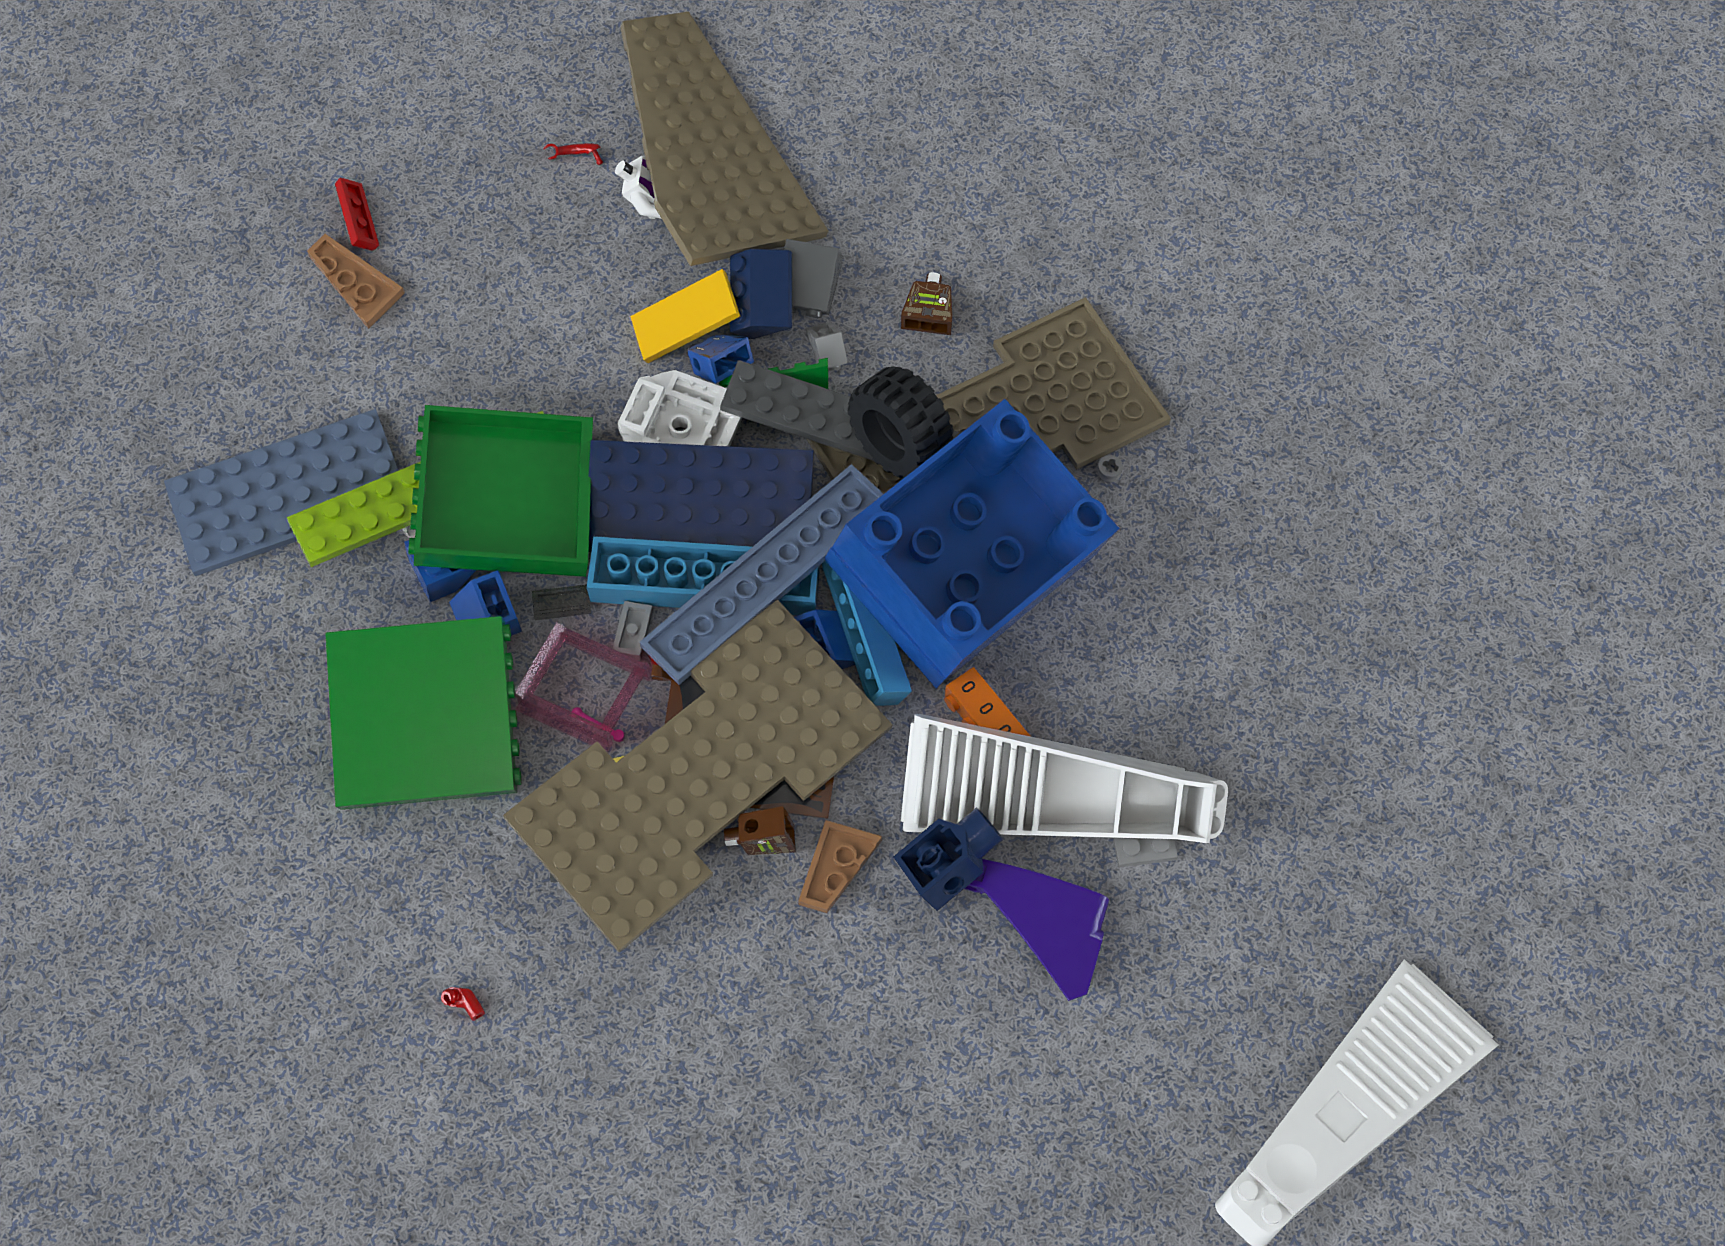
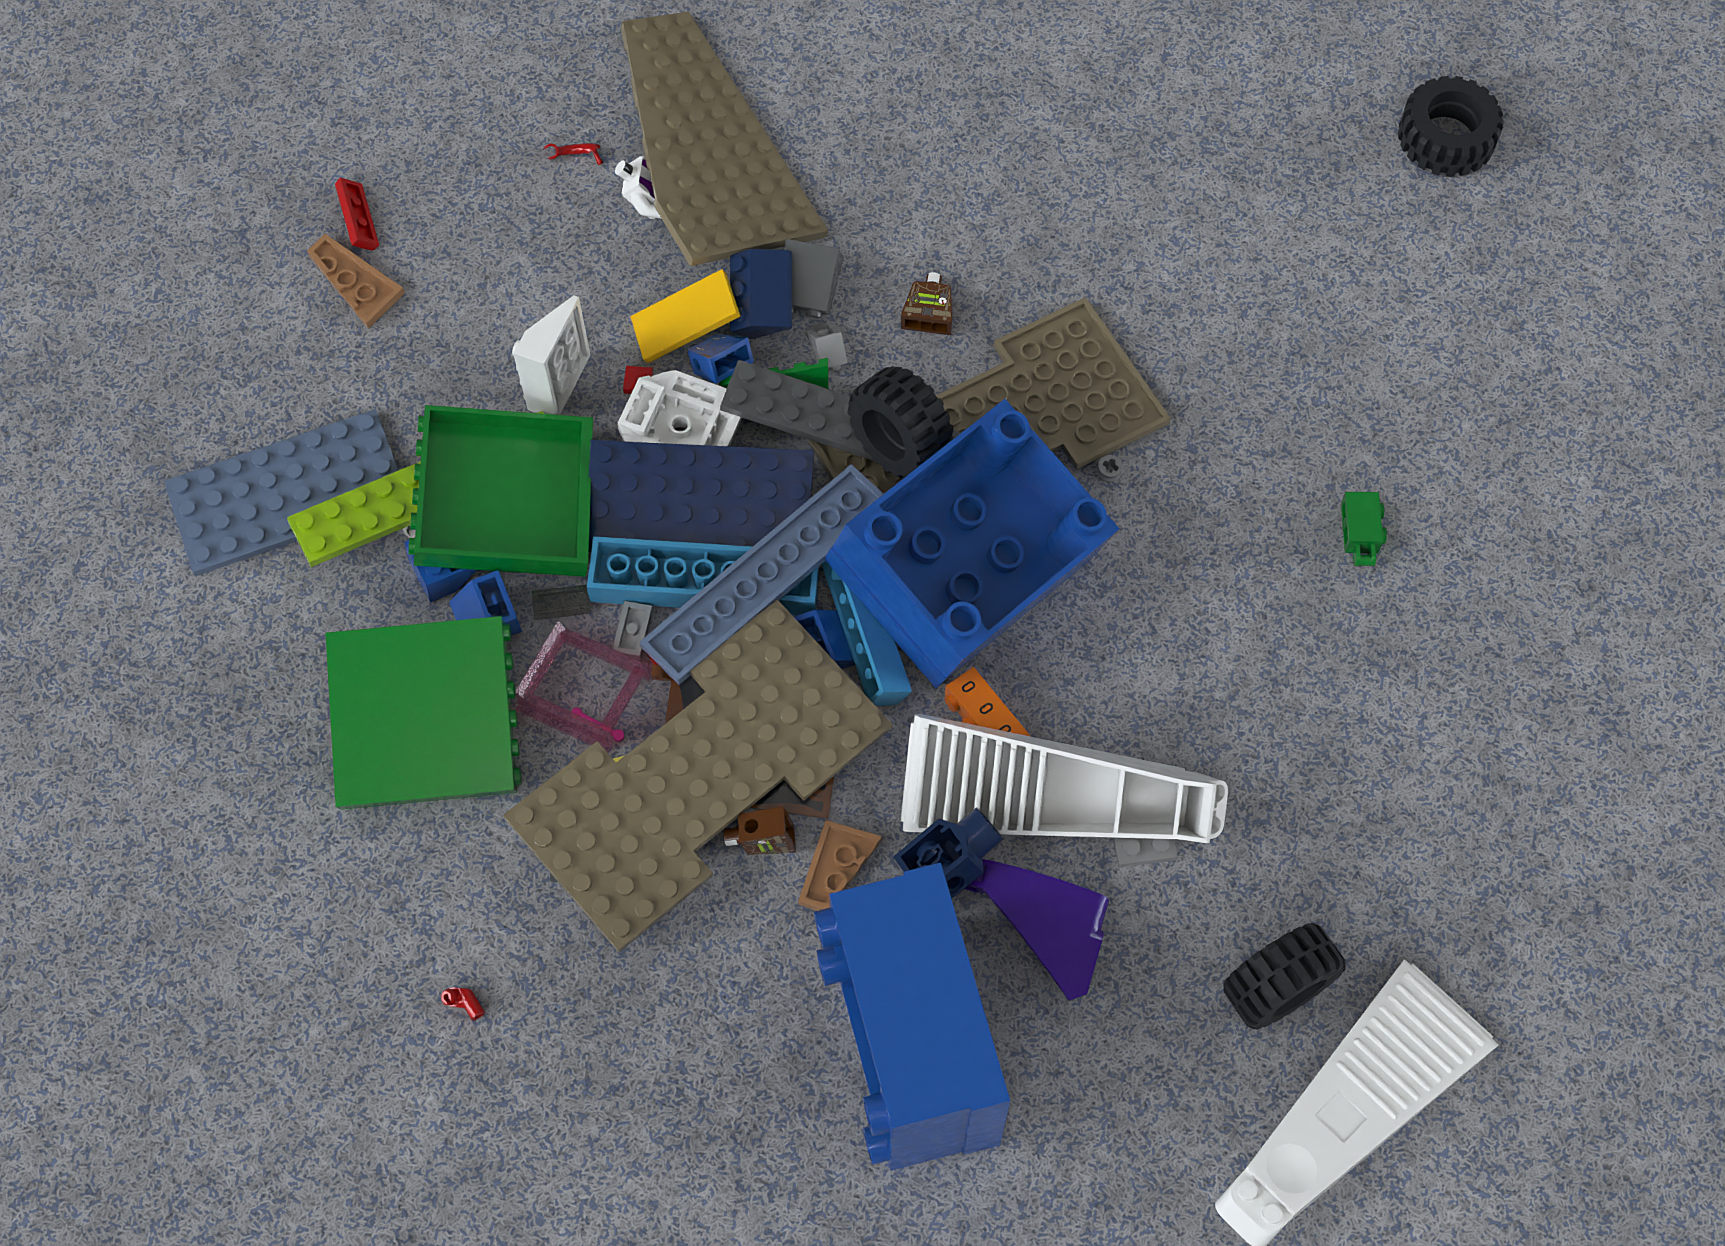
(552, 358): none -> white slope
(632, 374): none -> red tile
(914, 1019): none -> blue piece
(1284, 975): none -> black tyre
(1363, 526): none -> green brick
(1445, 151): none -> black tyre

